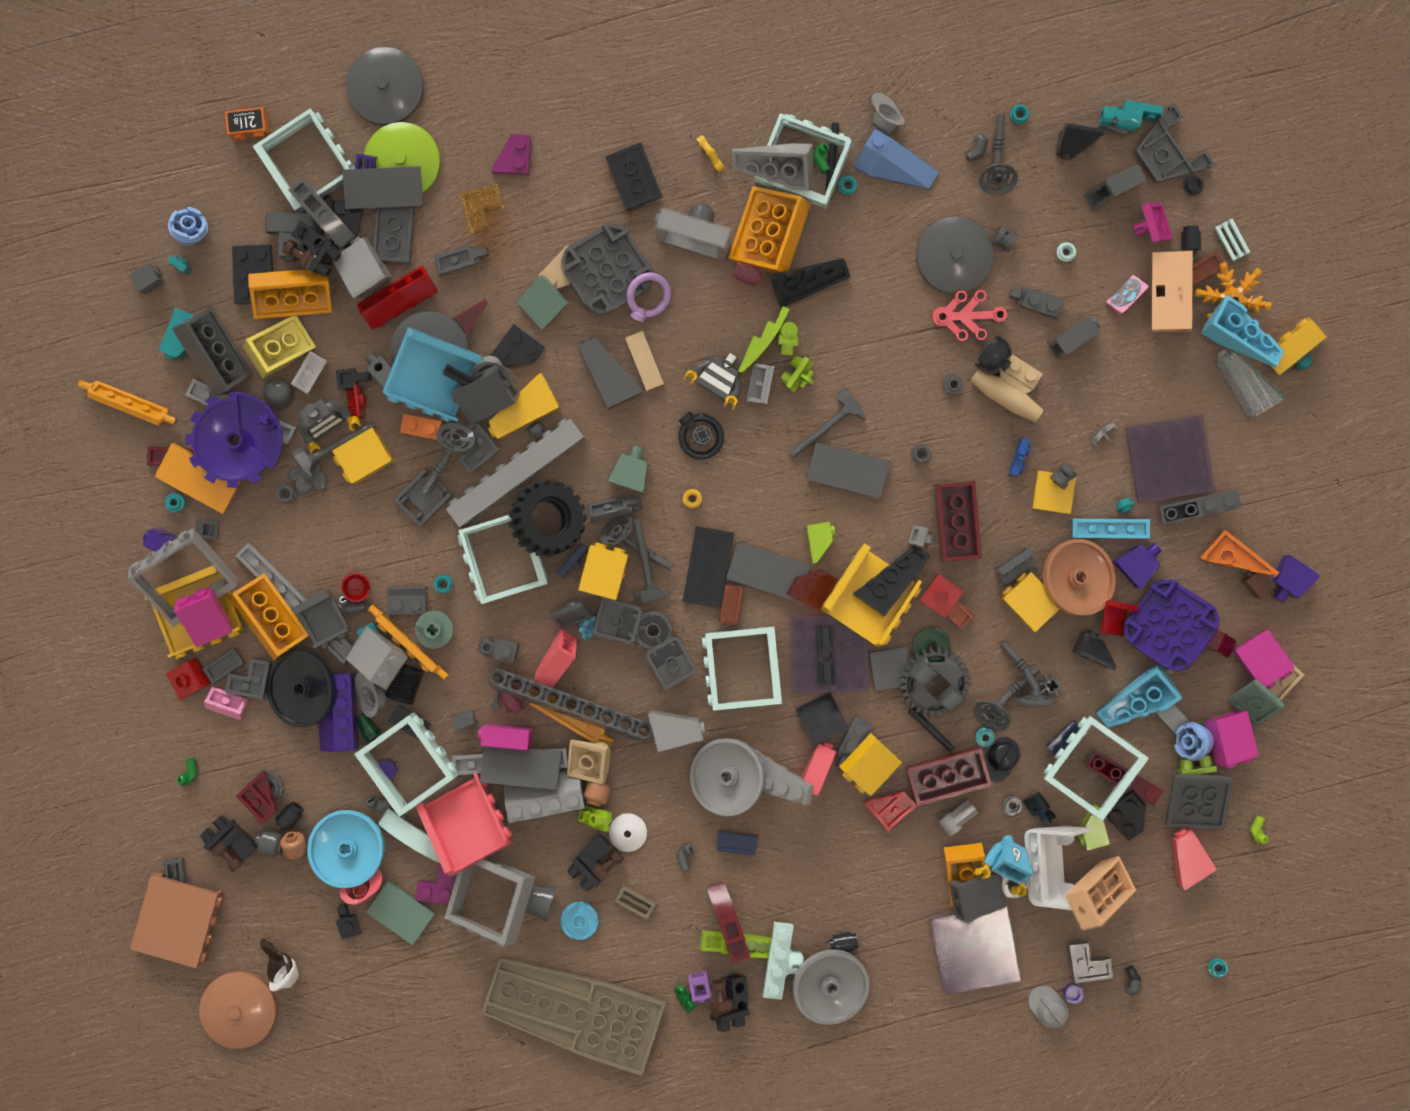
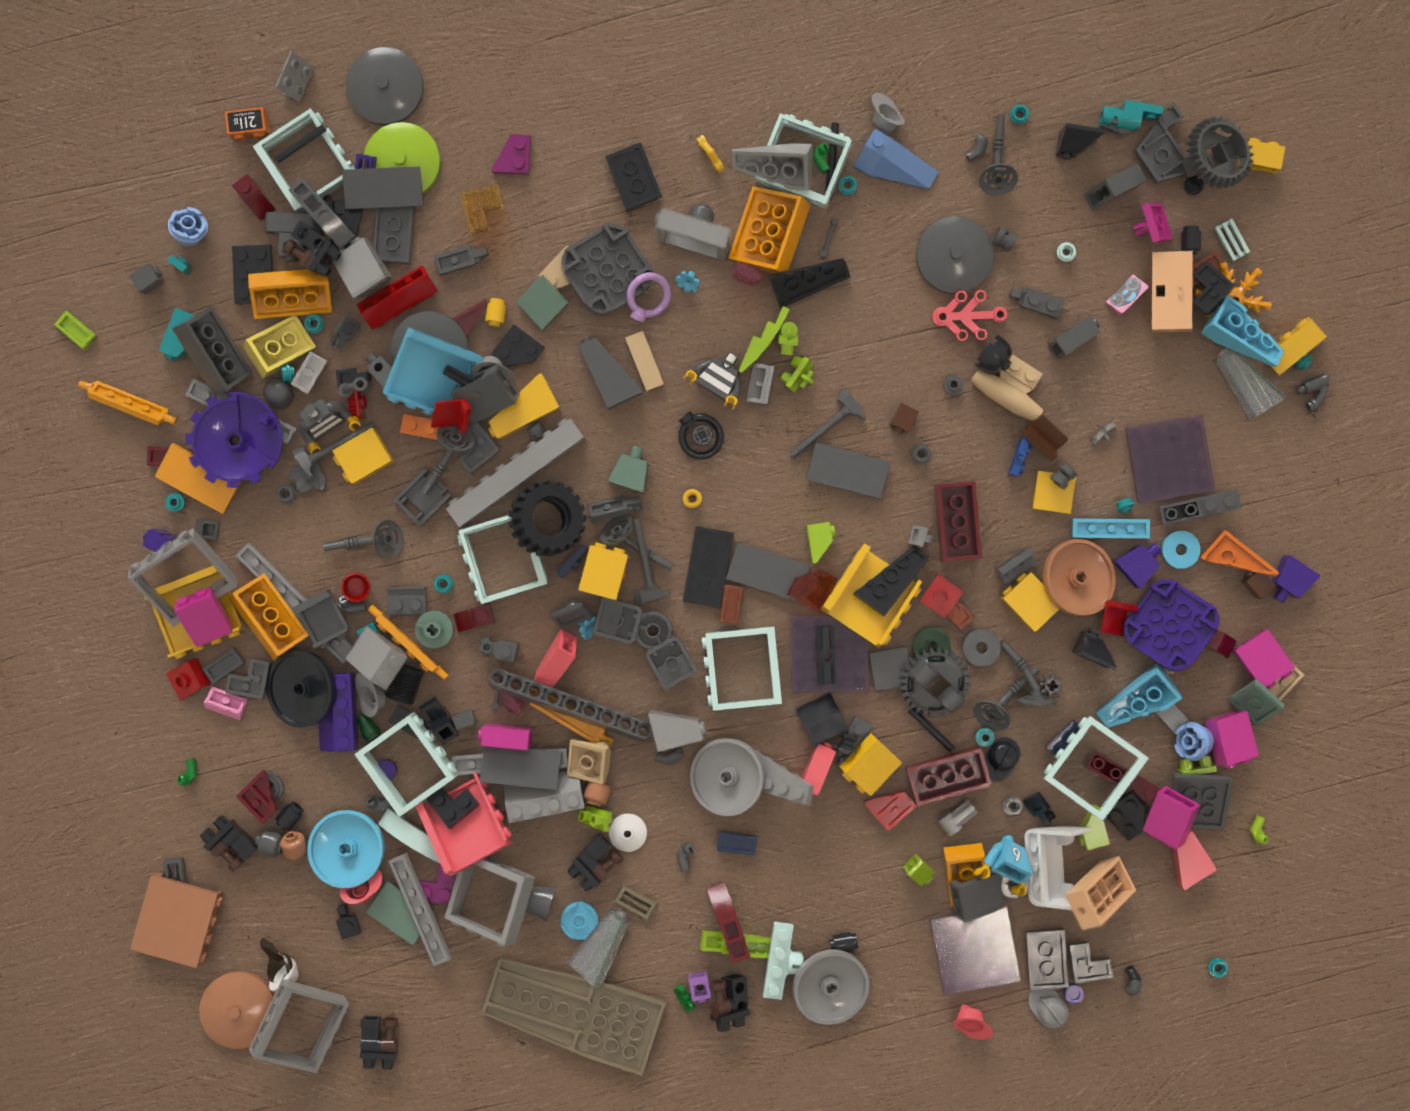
(75, 330): none -> lime tile
(253, 196): none -> dark red slope
(273, 1015): none -> light grey window
(287, 373): none -> teal plate
(294, 77): none -> light grey hinge
(300, 143): none -> black bar
(308, 323): none -> teal plate
(346, 330): none -> dark grey plate
(359, 384): none -> dark grey plant
(378, 538): none -> dark grey dish
(378, 1047): none -> black hips
(420, 909): none -> light grey tile
(440, 720): none -> black brick
(451, 414): none -> red piece
(452, 810): none -> black plate
(474, 618): none -> dark red slope
(495, 312): none -> yellow brick
(600, 947): none -> clear slope
(670, 758): none -> dark grey arm
(687, 281): none -> medium azure plant
(823, 253): none -> dark grey hinge
(848, 742): none -> black wheel
(903, 419): none -> reddish brown brick
(919, 870): none -> lime slope
(972, 1023): none -> coral piece
(992, 650): none -> dark grey tile
(1045, 436): none -> reddish brown panel
(1046, 959): none -> plate
(1171, 817): none -> dark pink brick
(1191, 553): none -> medium azure tile
(1216, 287): none -> black plate
(1227, 150): none -> dark grey piece
(1267, 156): none -> yellow brick
(1311, 385): none -> dark grey plant

